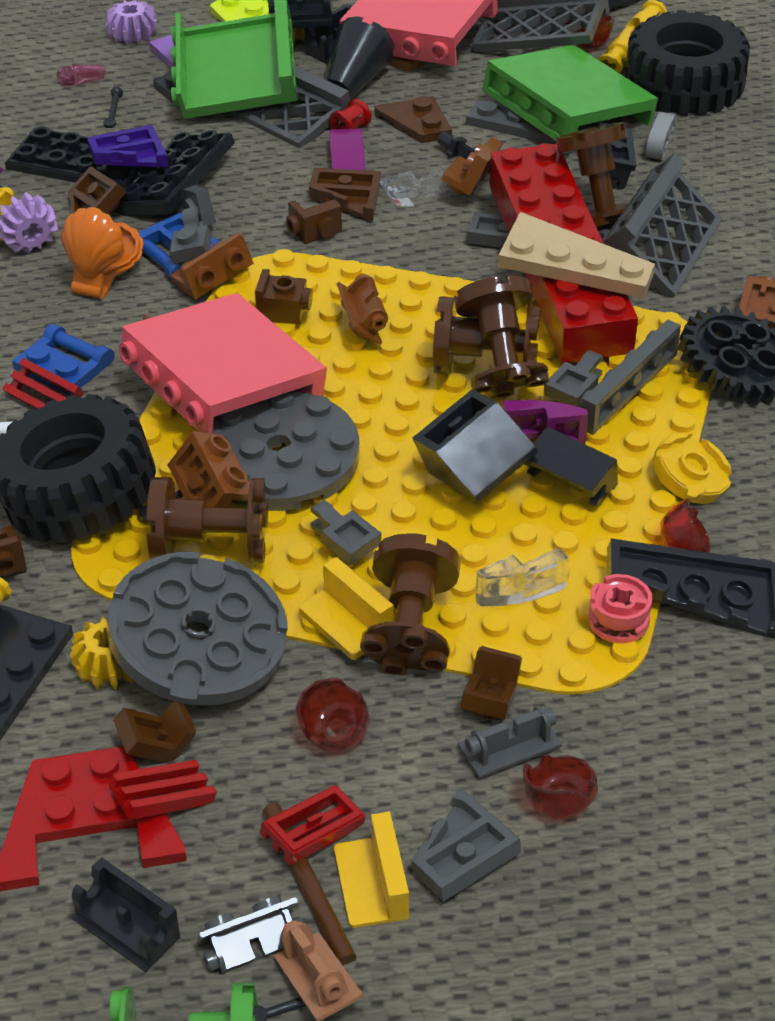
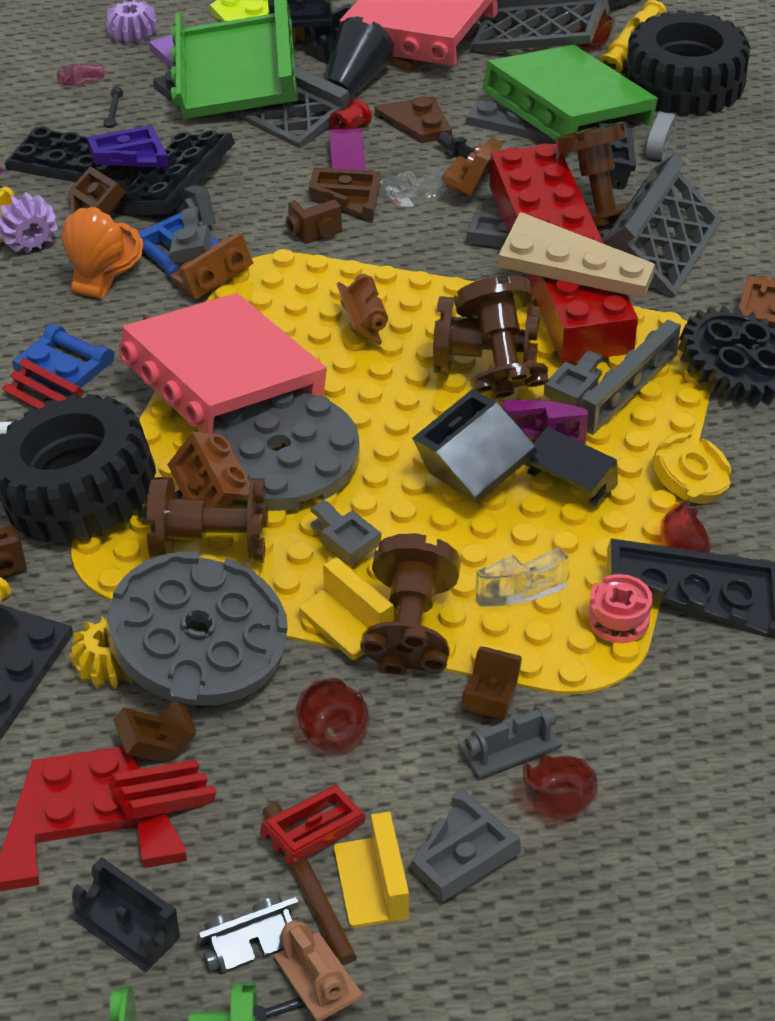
(282, 297): reddish brown brick -> none

